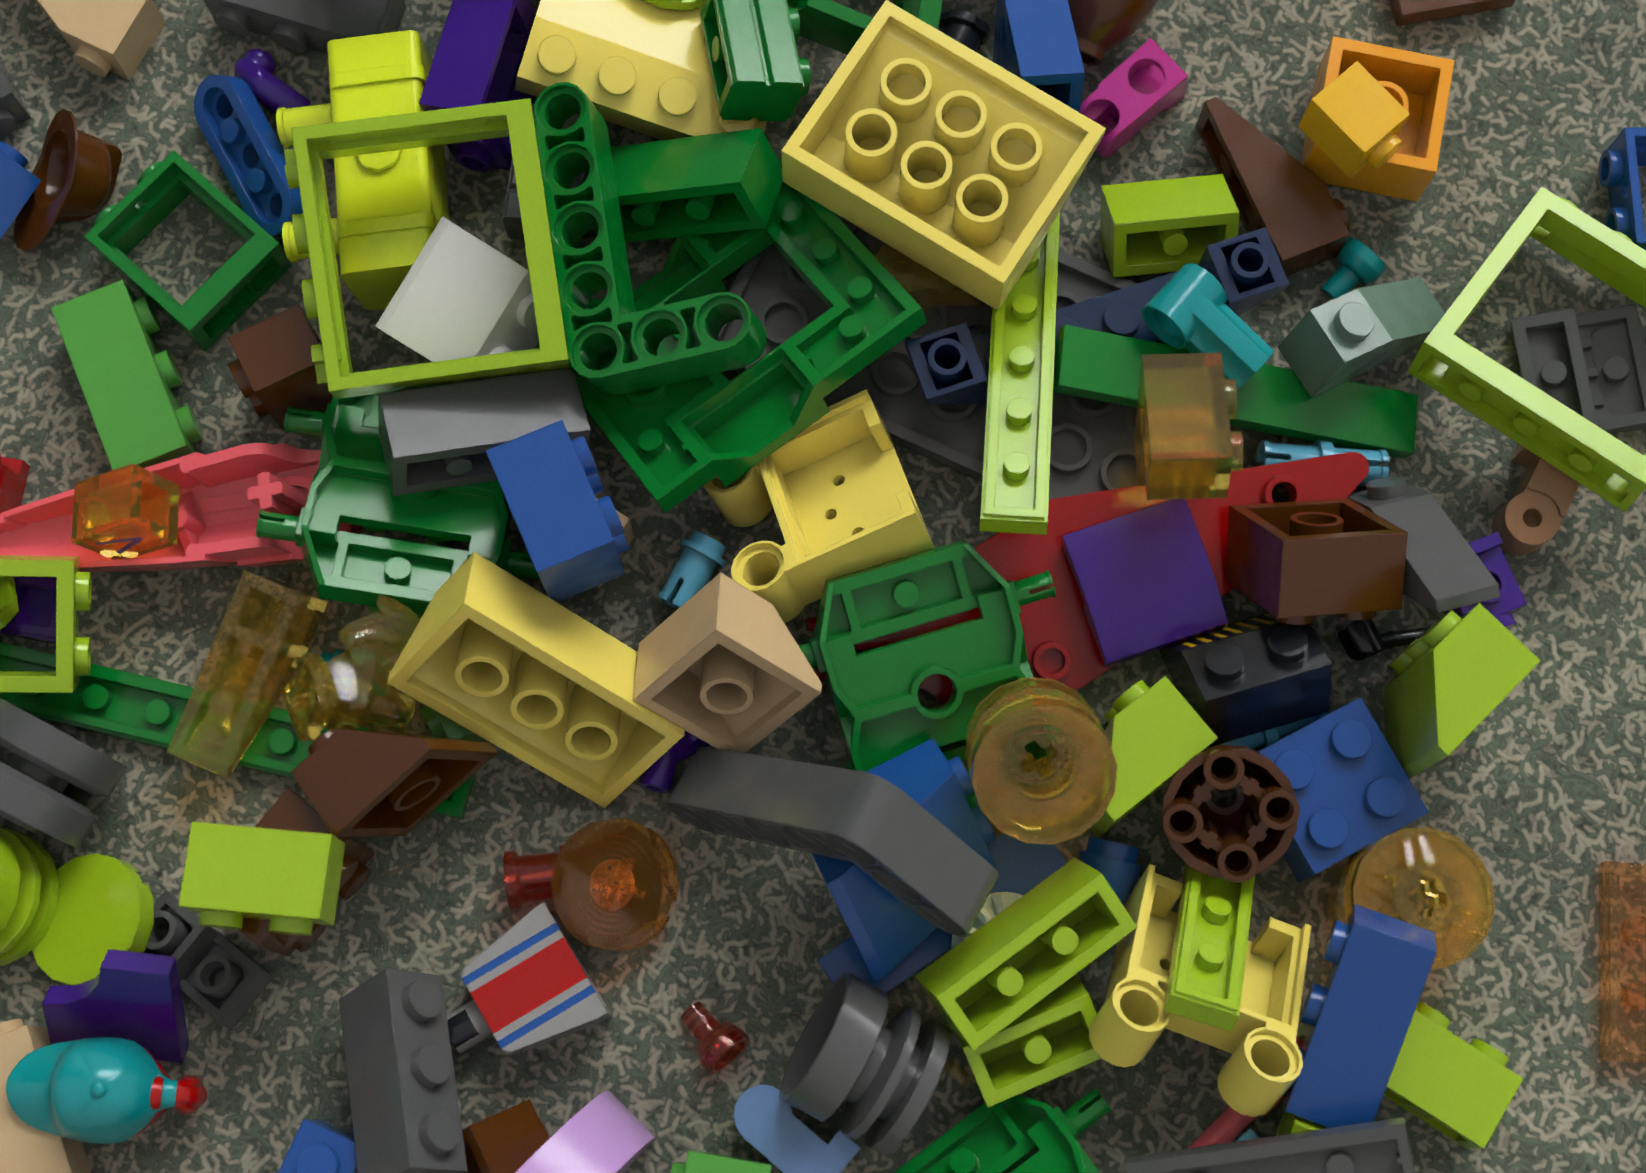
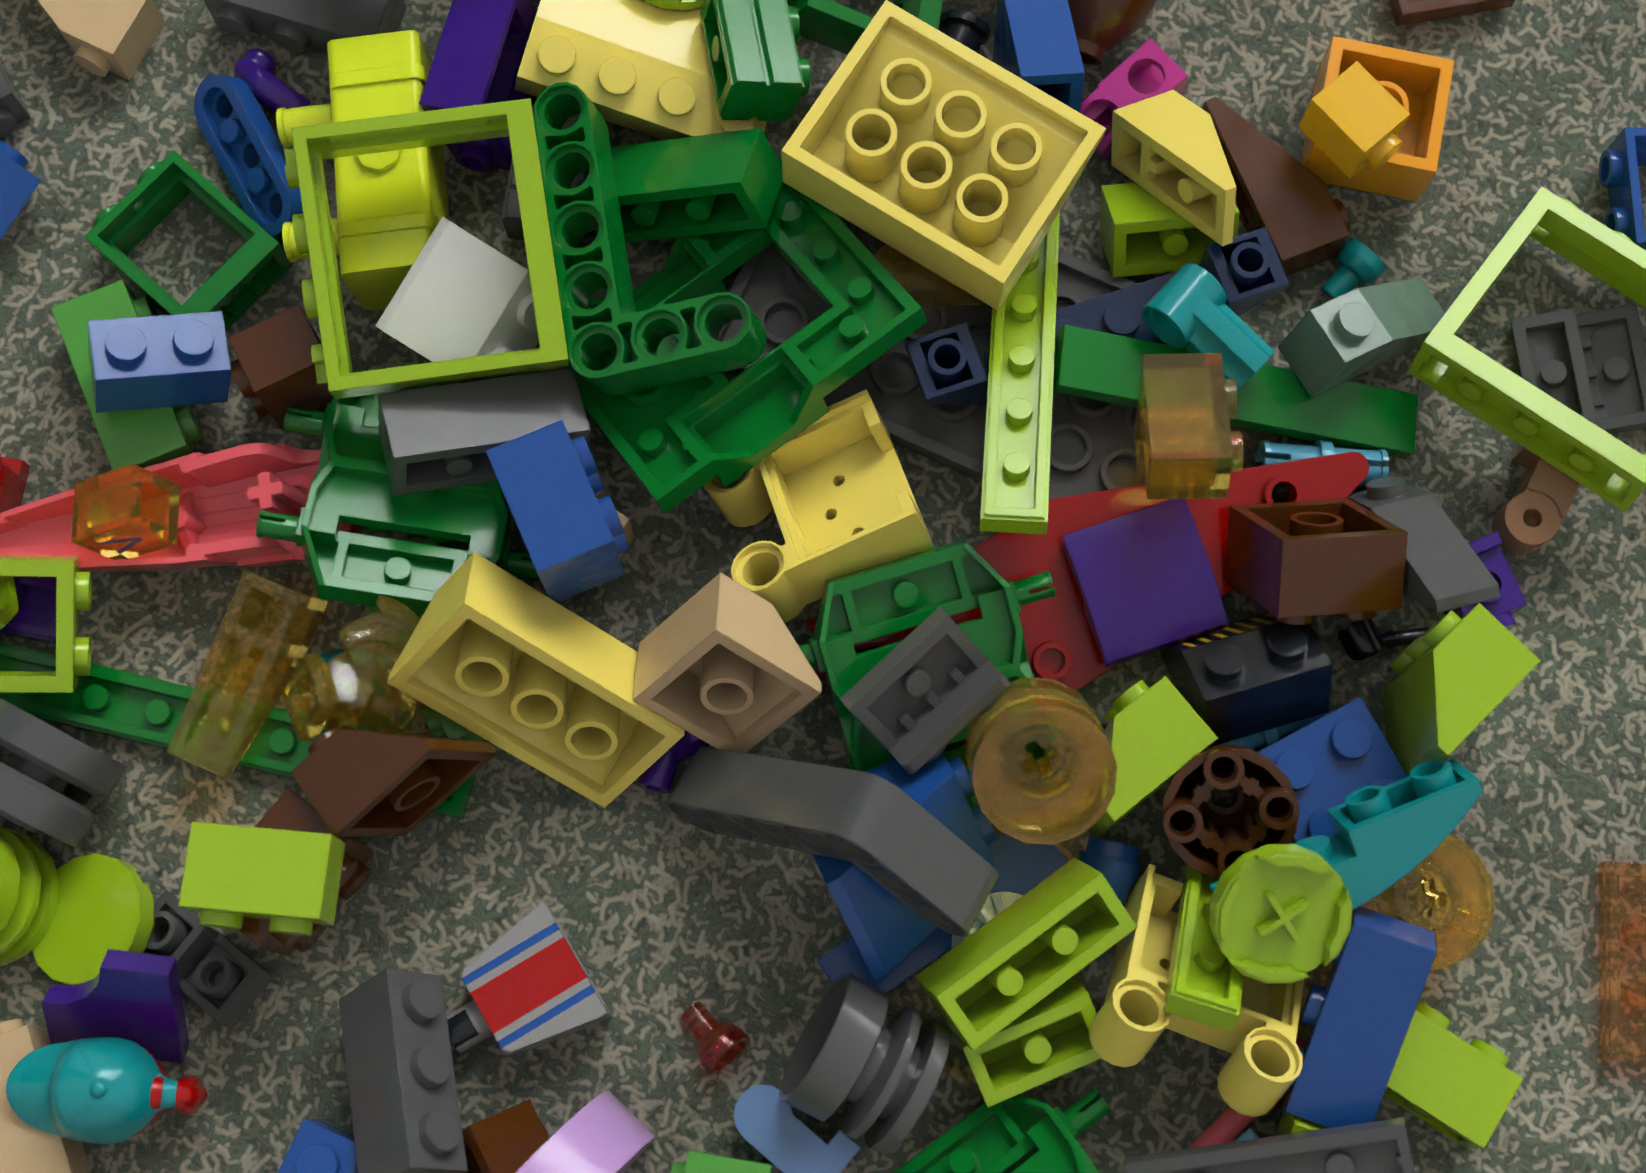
(75, 179): reddish brown piece -> none
(158, 361): none -> brick
(528, 877): clear red bush -> none
(614, 884): clear orange tile -> none
(693, 569): medium azure pin -> none
(925, 691): none -> dark grey bracket
(1177, 158): none -> light yellow slope
(1280, 913): none -> lime tile
(1394, 827): none -> teal slope

